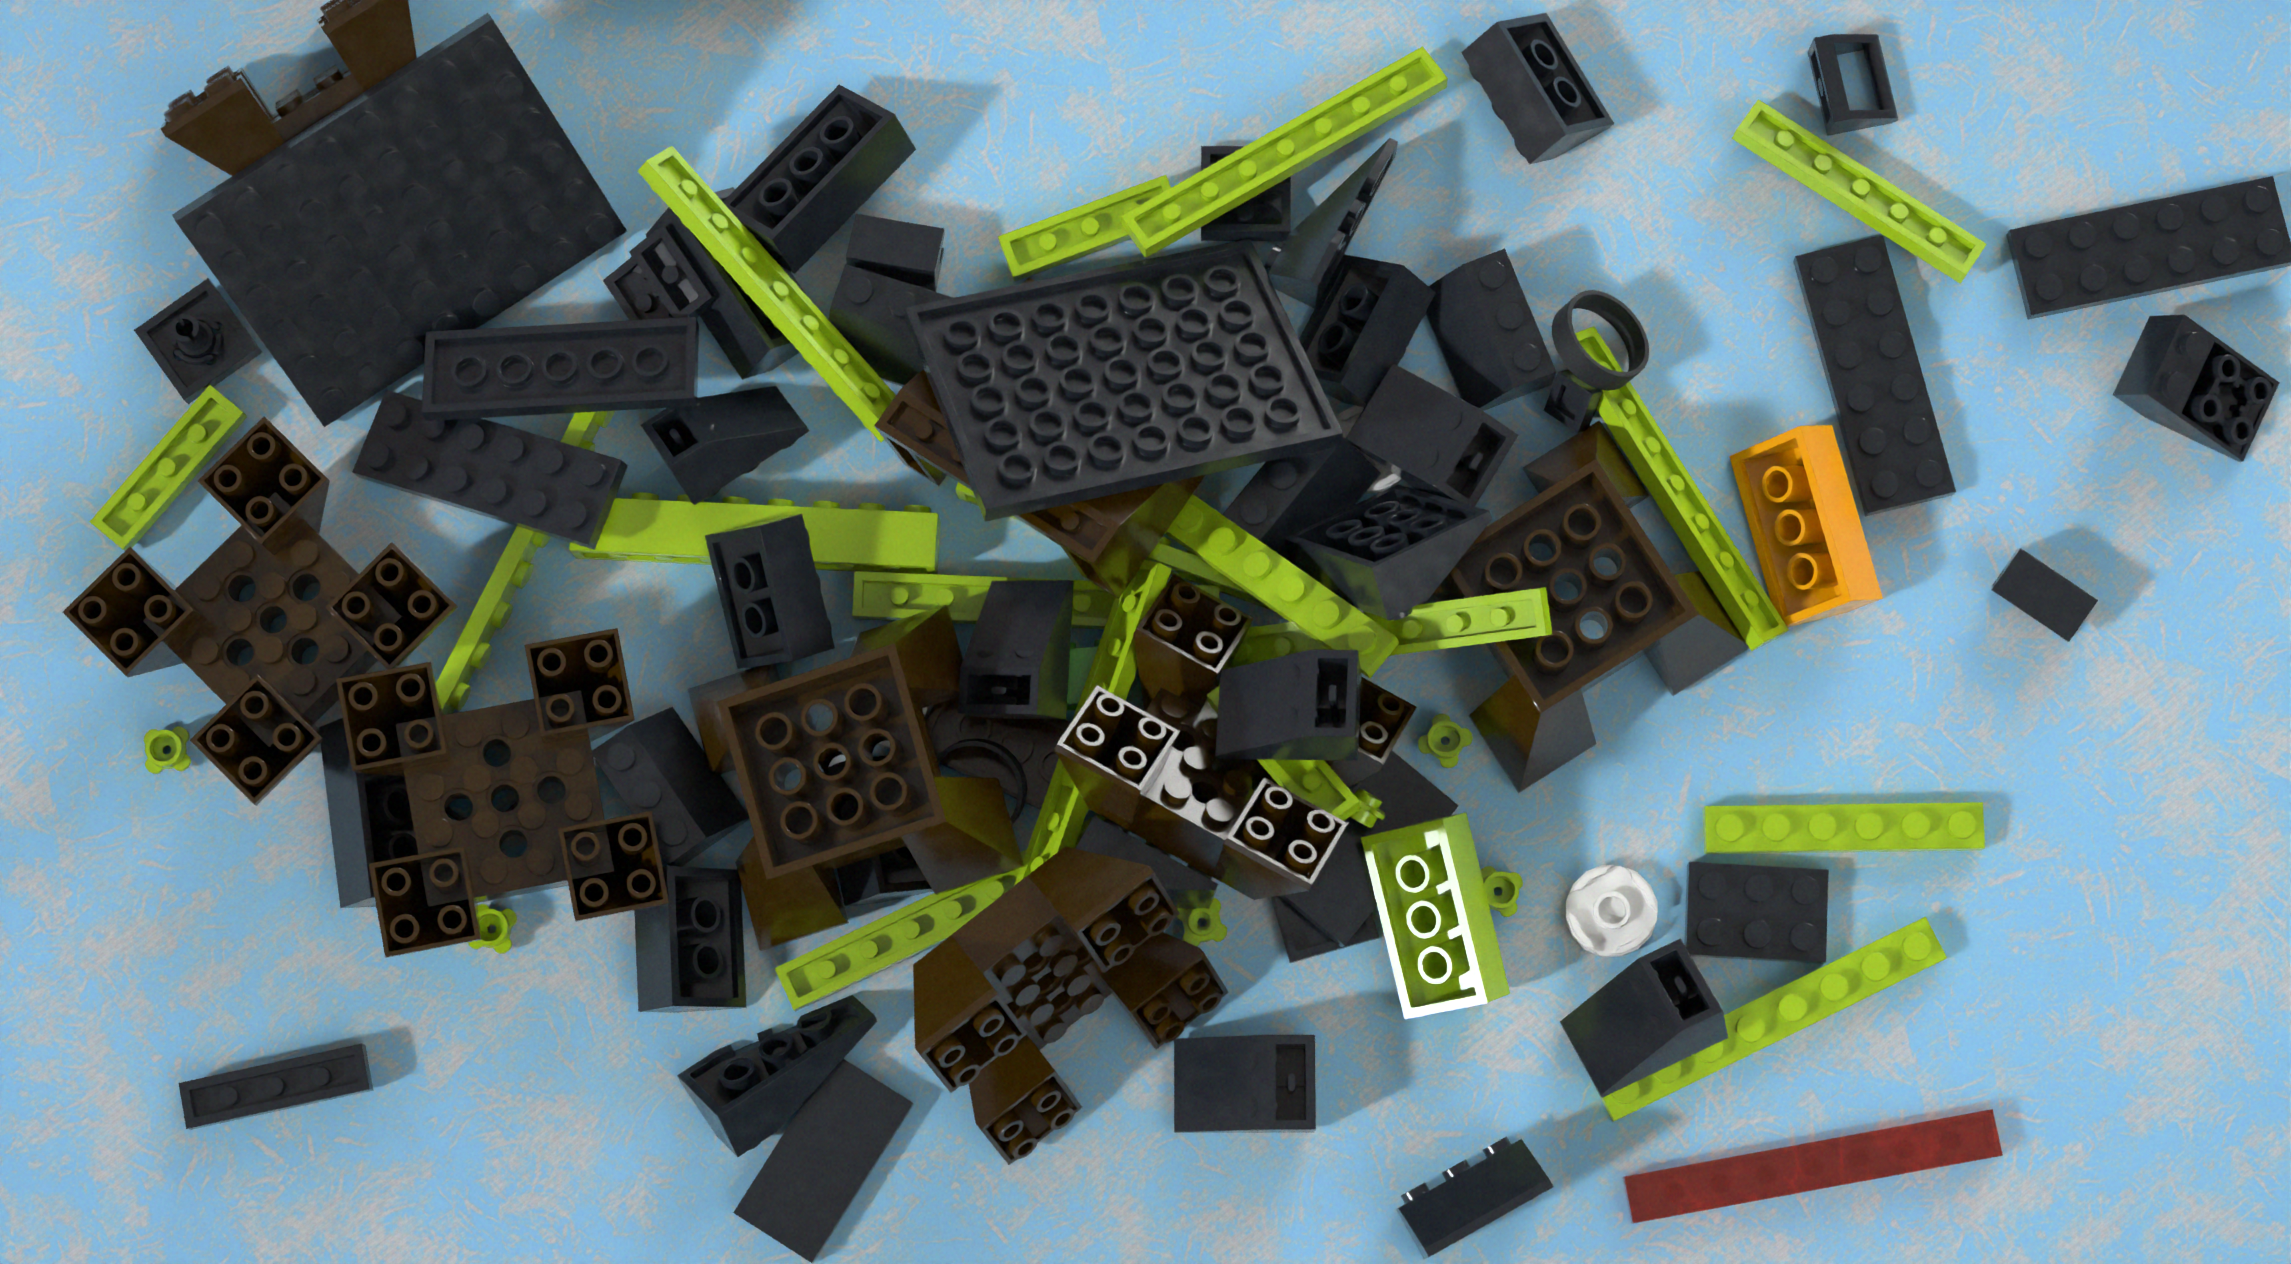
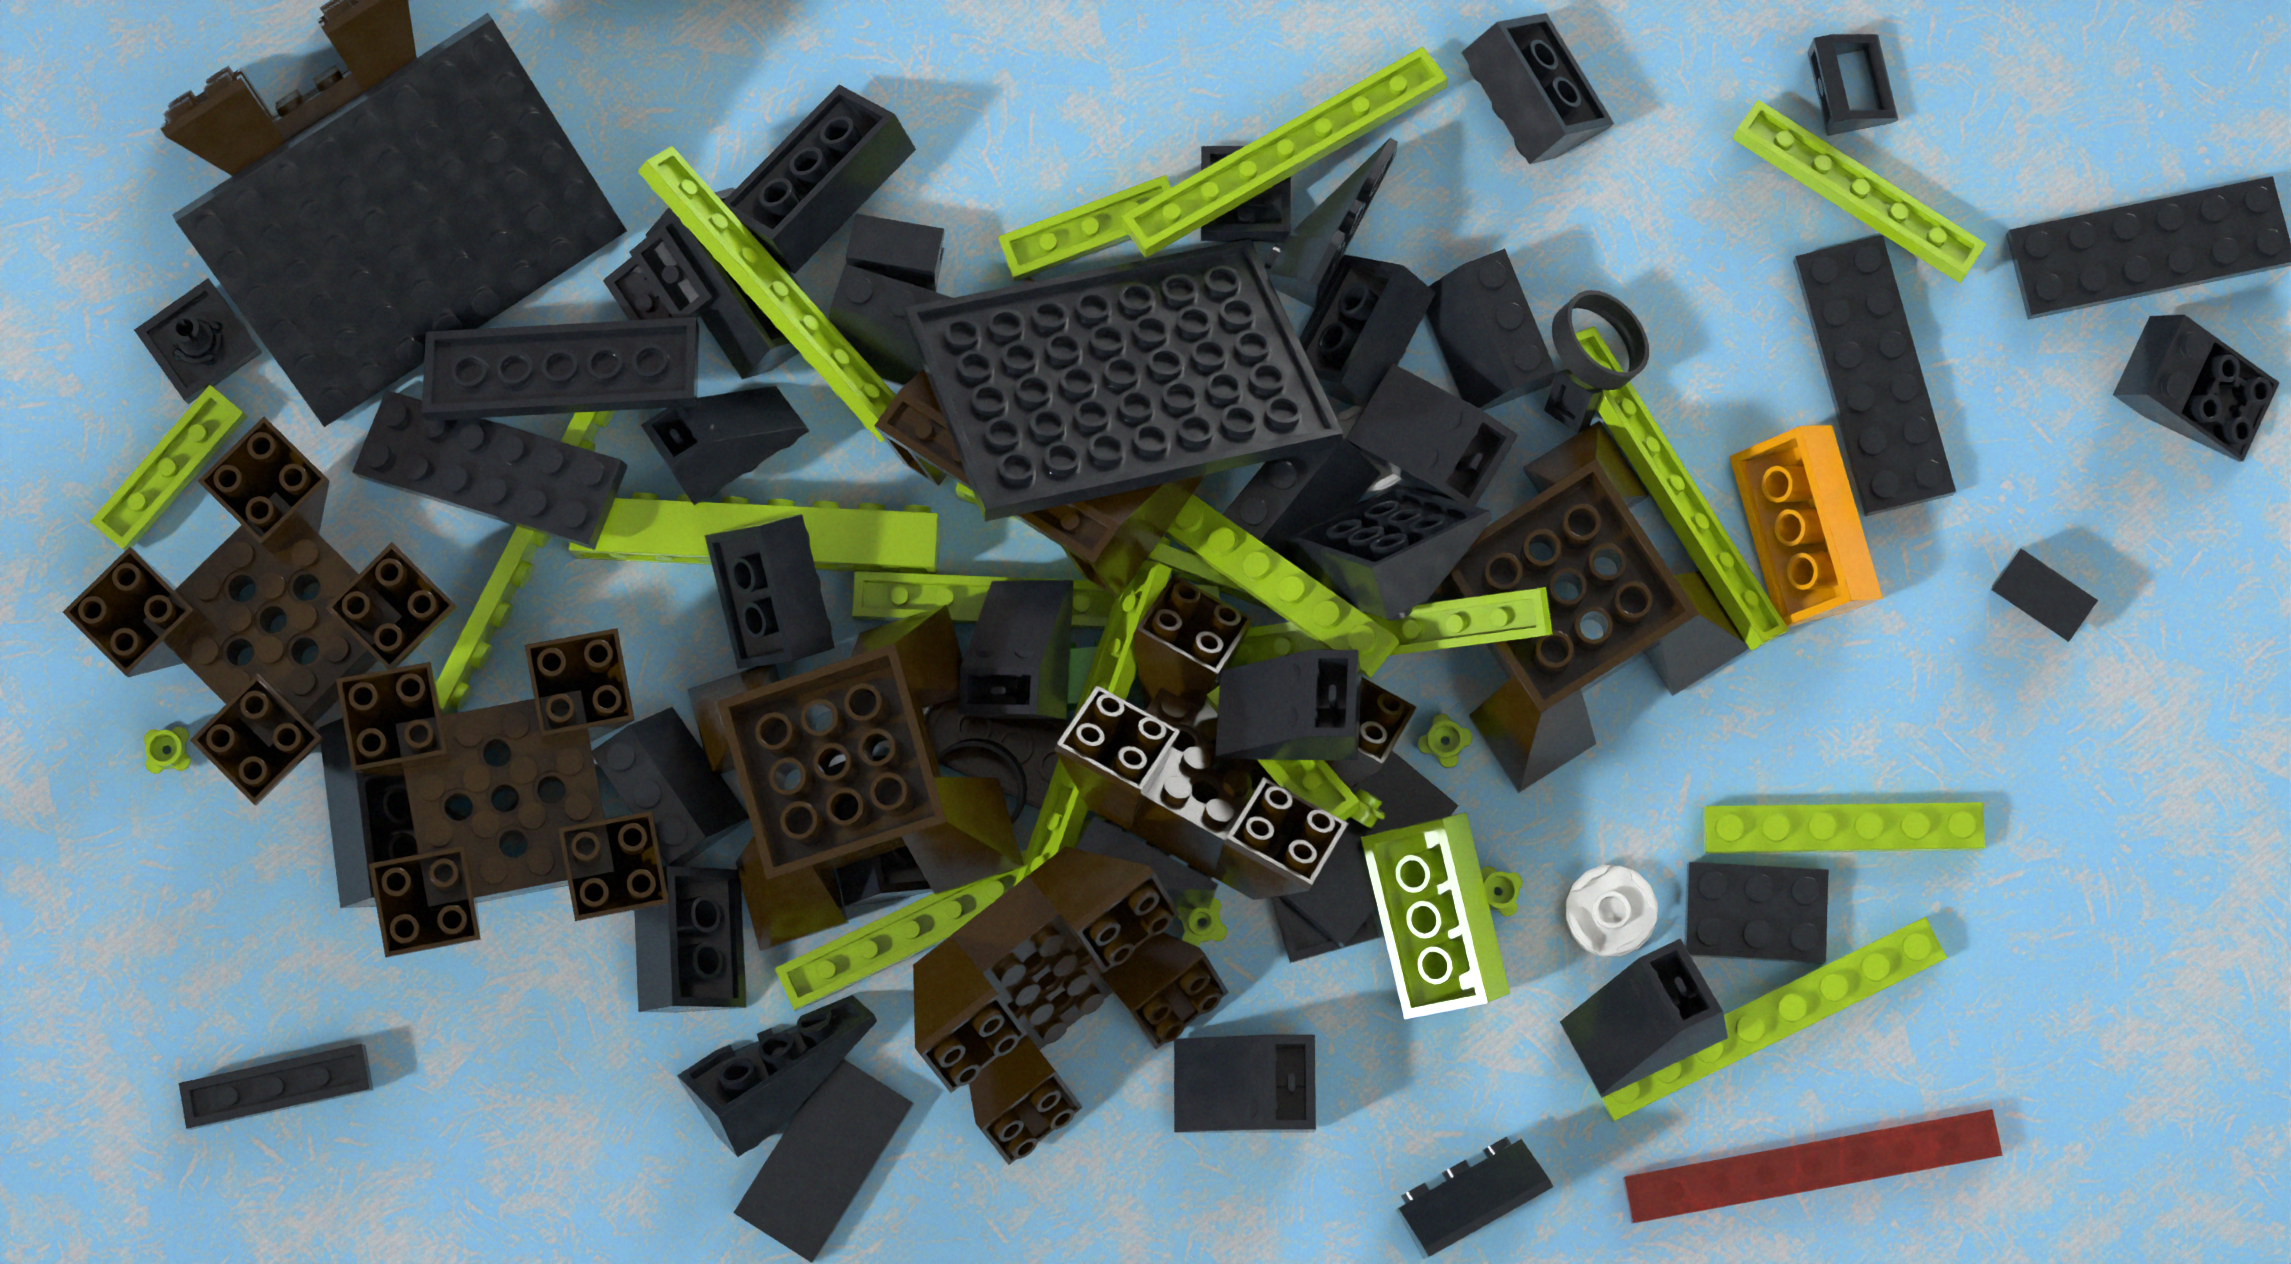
(500, 939): lime plate -> none

